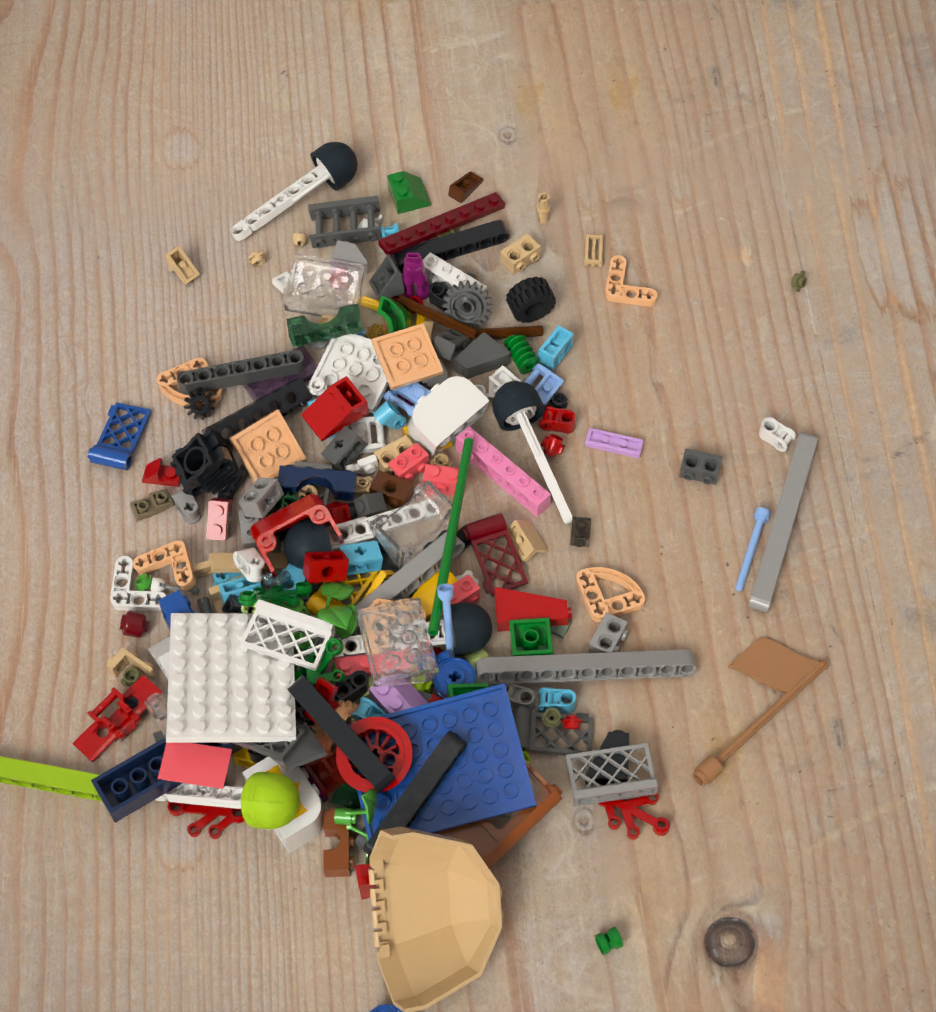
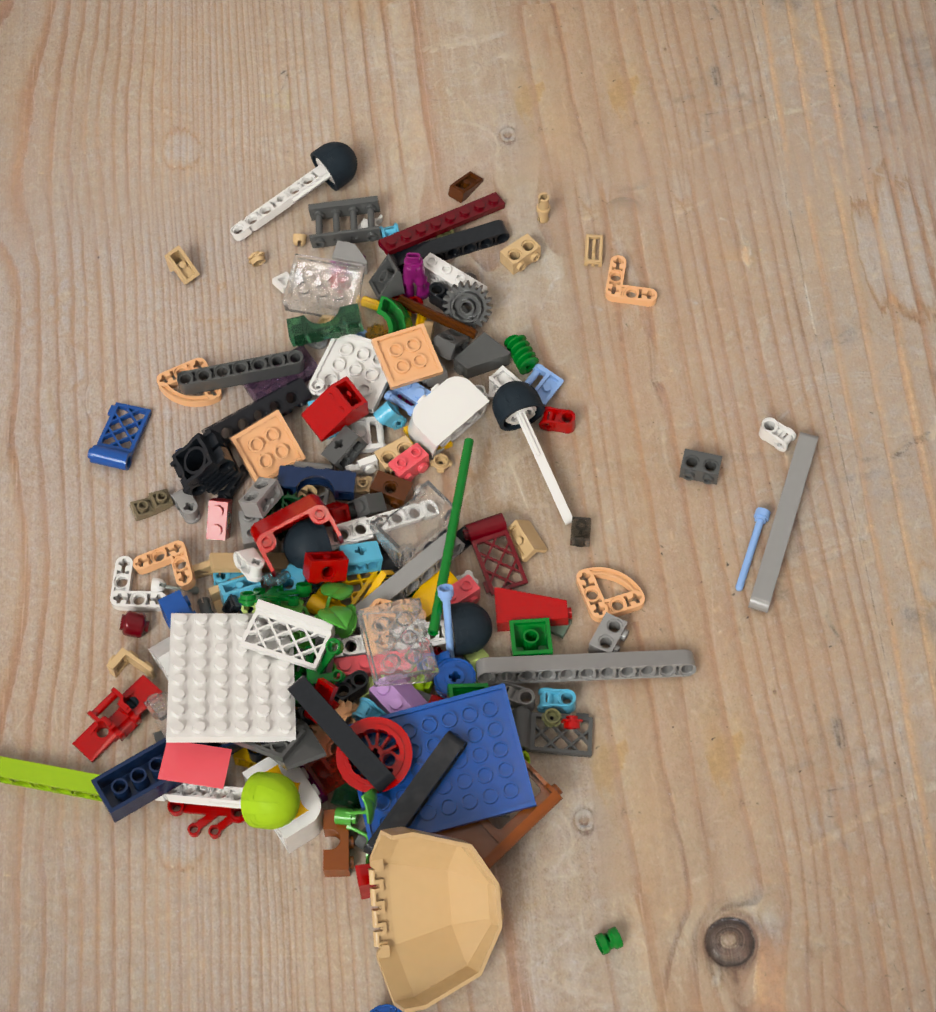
(128, 673): olive plate -> none
(143, 582): bright green plate -> none
(160, 474): red slope -> none
(193, 400): black gear -> none
(407, 192): green slope -> none
(442, 478): coral brick -> none
(505, 473): bright pink brick -> none
(528, 331): reddish brown axle -> none
(531, 299): black tyre -> none
(552, 445): red gear -> none
(555, 348): medium azure brick -> none
(559, 397): black plate -> none
(613, 739): black slope -> none
(614, 443): lavender tile -> none
(616, 791): light grey fence -> none
(629, 809): red plant -> none
(776, 668): medium nougat flag -> none
(799, 280): olive plate -> none

